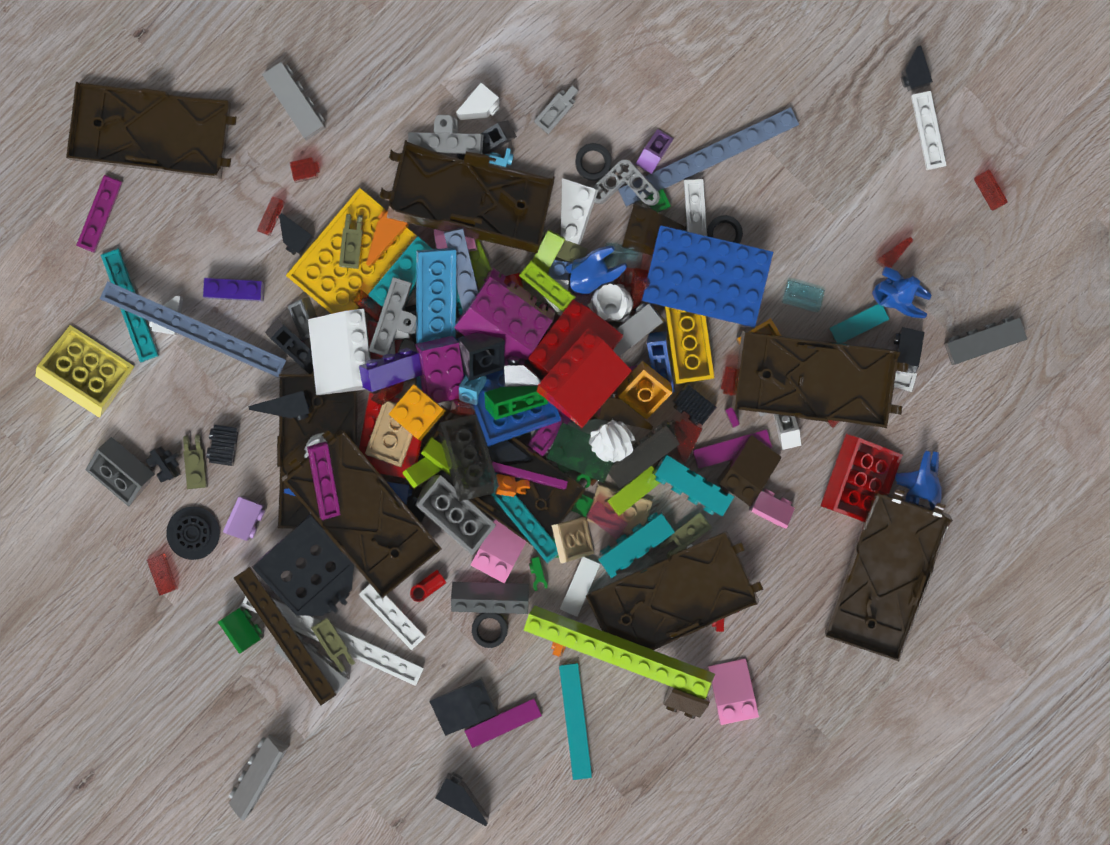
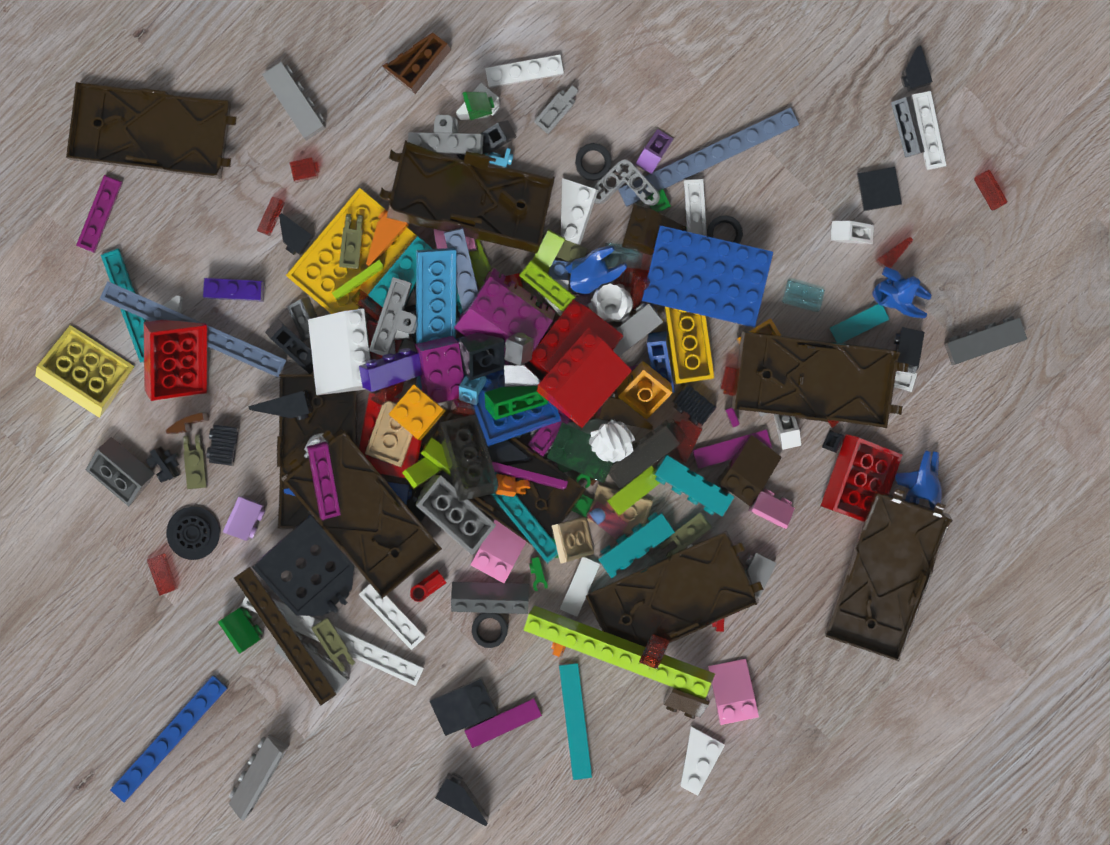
(168, 738): none -> blue plate
(174, 359): none -> red slope
(184, 424): none -> reddish brown slope
(358, 280): none -> lime tile
(419, 62): none -> reddish brown wedge
(478, 104): none -> green slope
(519, 349): none -> flat silver brick
(524, 71): none -> white plate
(598, 515): none -> medium blue hinge
(654, 651): none -> clear red slope
(699, 760): none -> white wing
(759, 569): none -> light grey slope
(833, 441): none -> black slope
(852, 232): none -> white slope
(879, 189): none -> black tile
(907, 126): none -> plate

